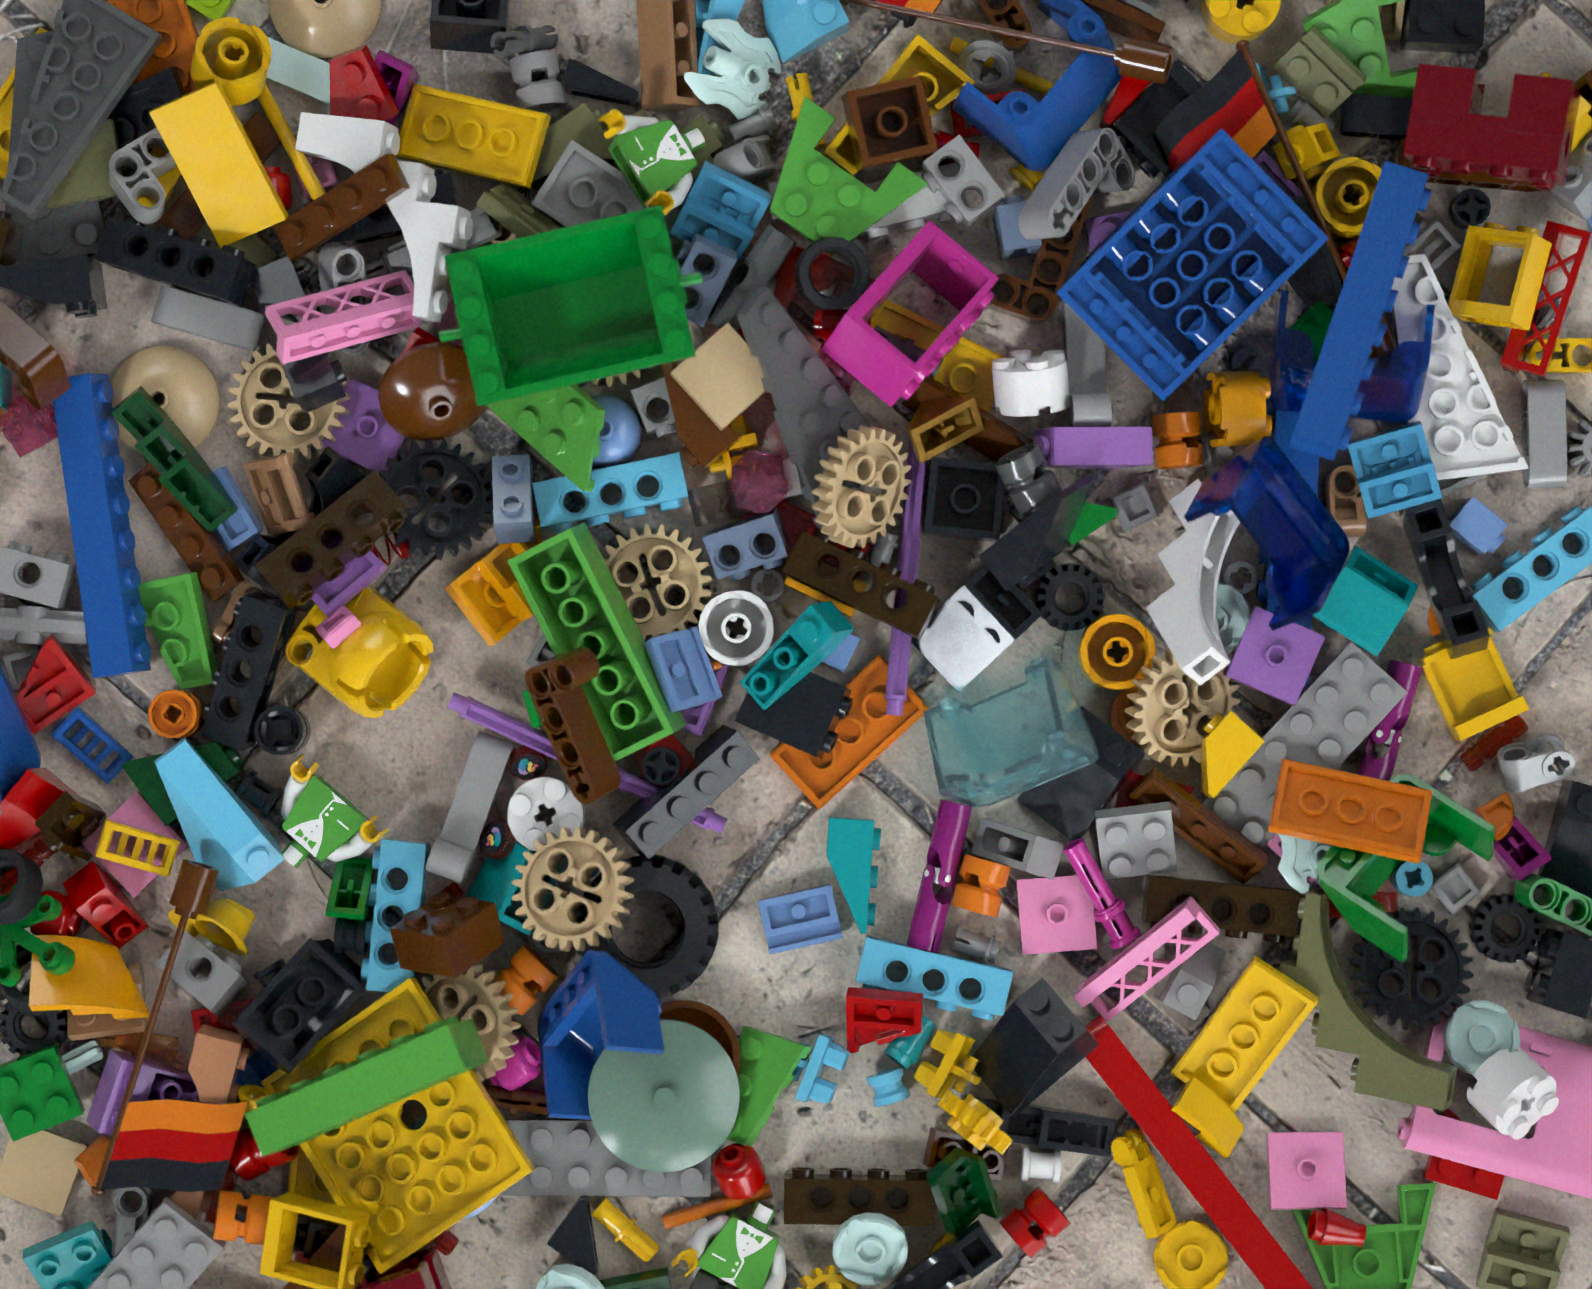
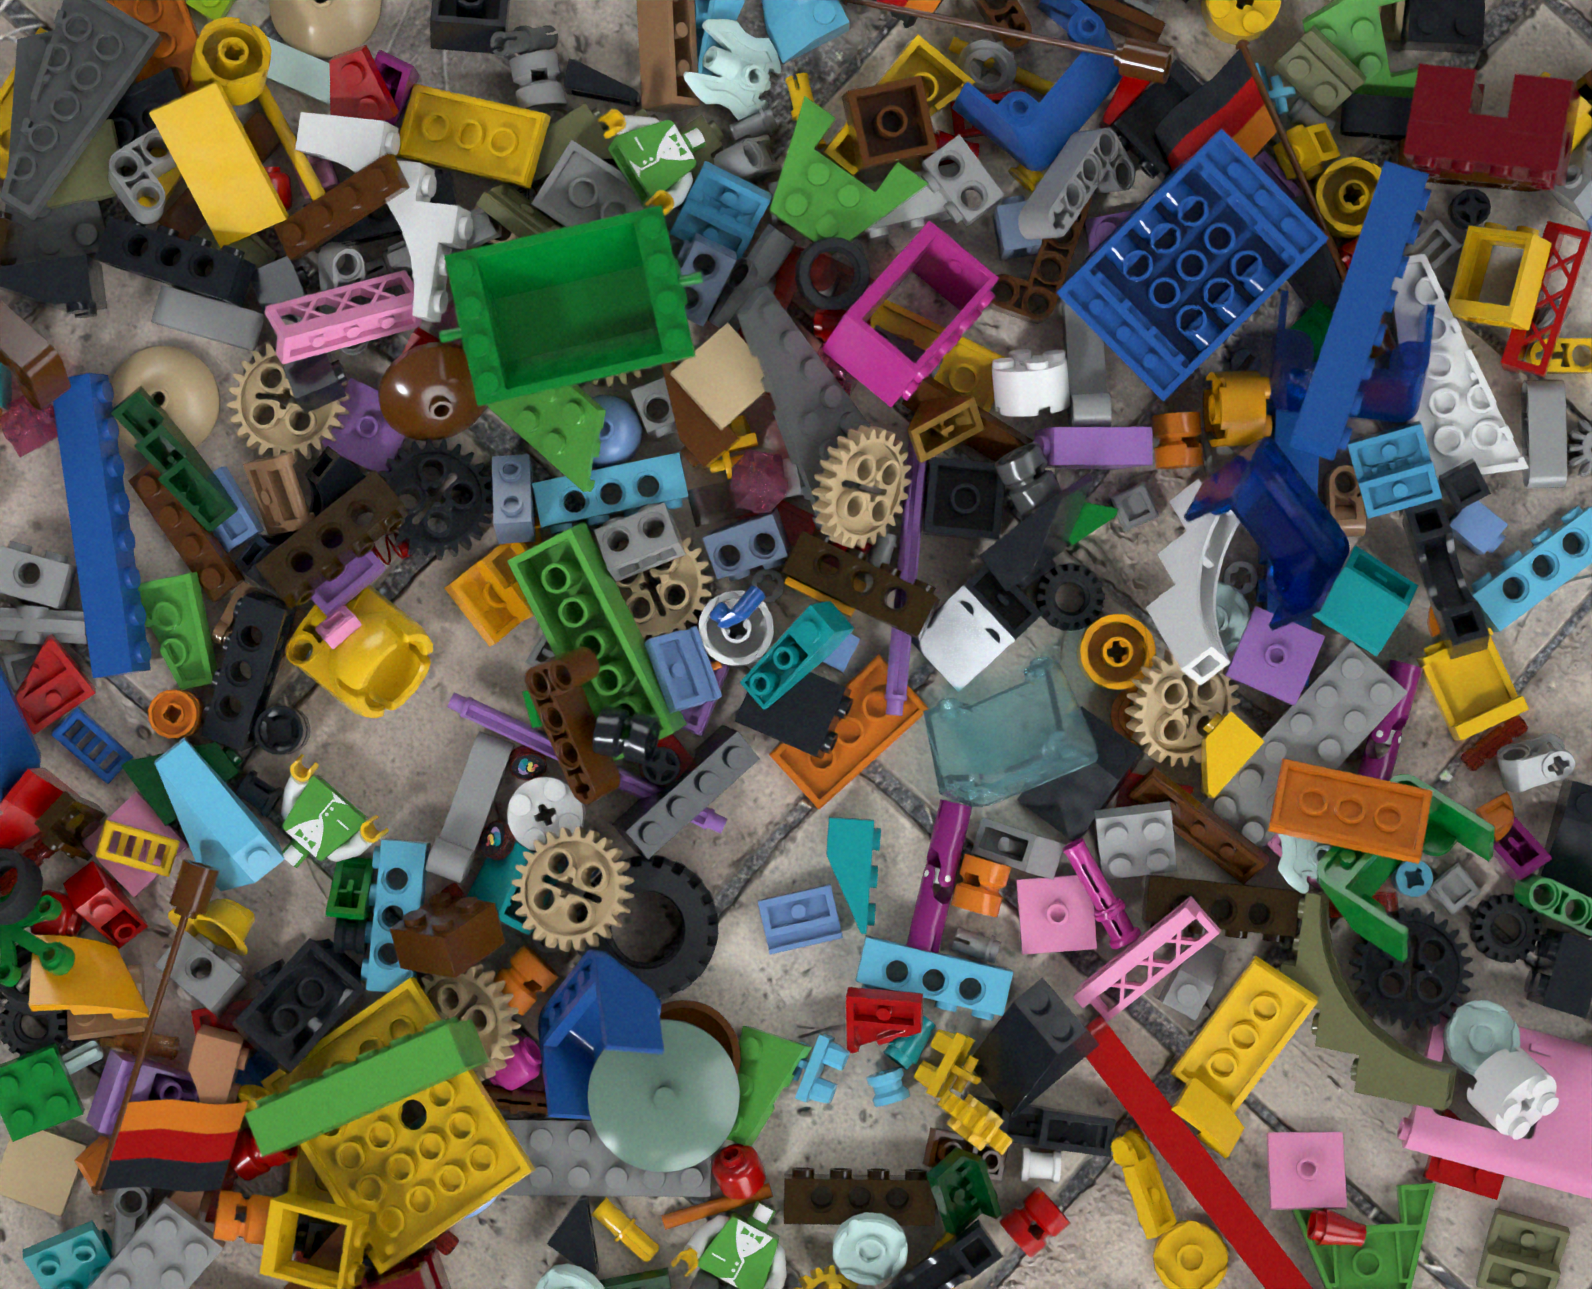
(626, 735): none -> black wheel
(641, 551): none -> light grey brick
(740, 611): none -> blue arm
(1464, 484): none -> black tile

